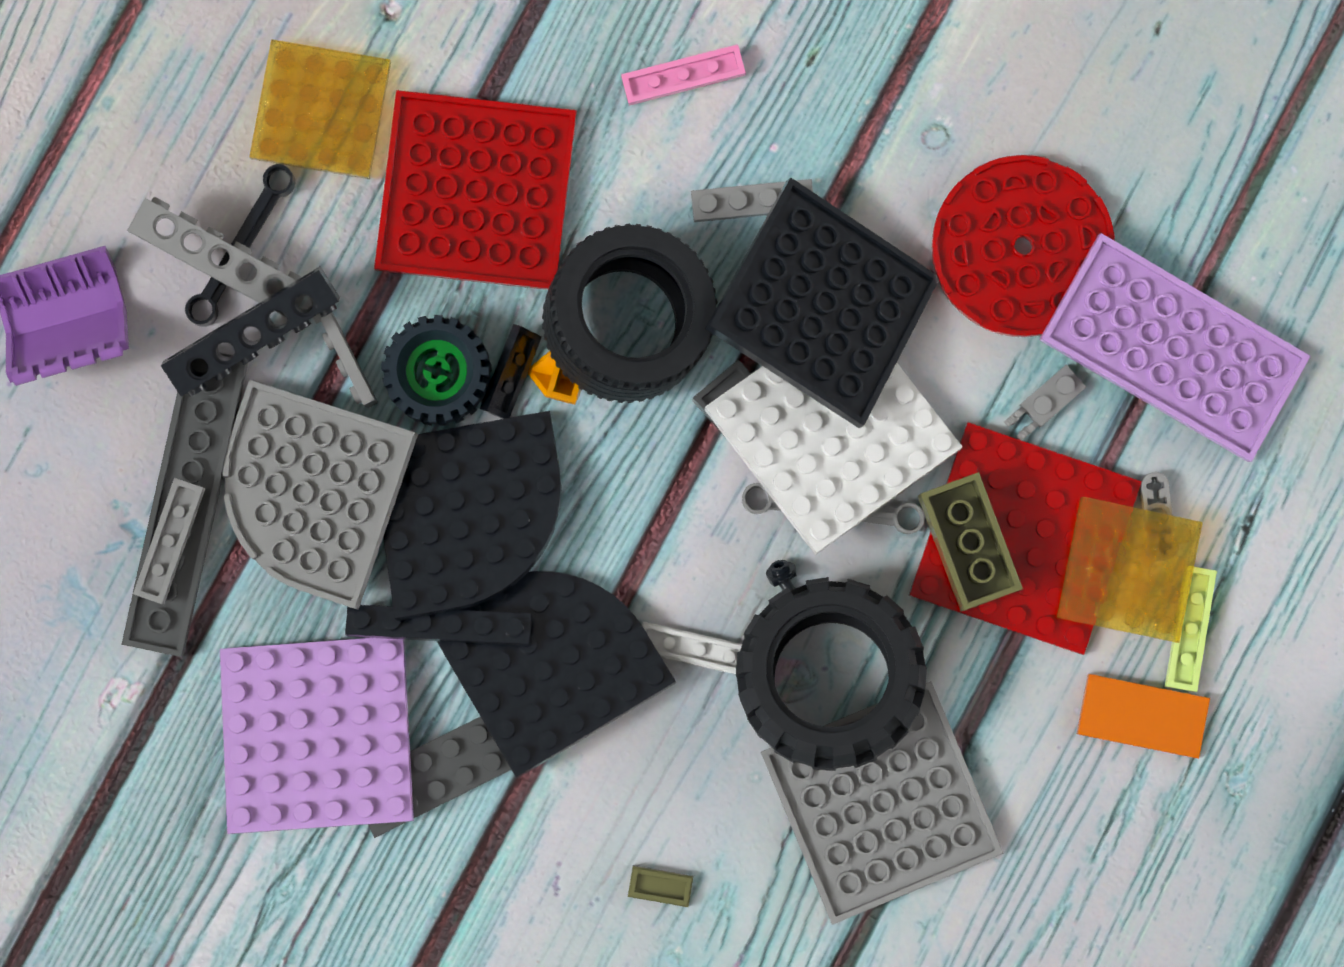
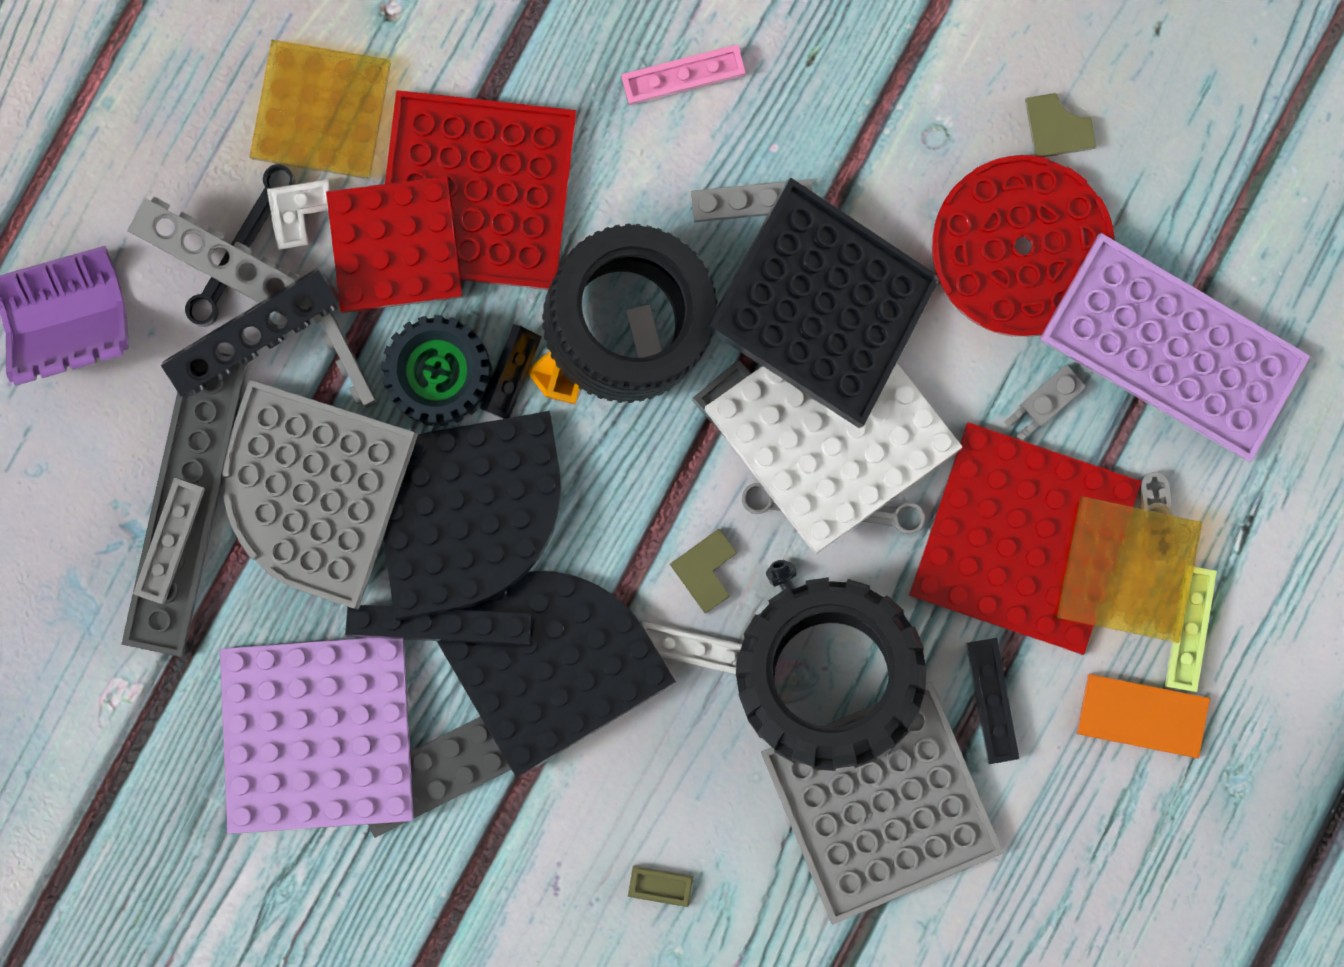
(288, 209): none -> white tile
(394, 244): none -> red plate
(644, 331): none -> white sticker
(696, 569): none -> olive tile
(969, 542): olive brick -> none
(992, 701): none -> black plate
(1055, 129): none -> olive tile

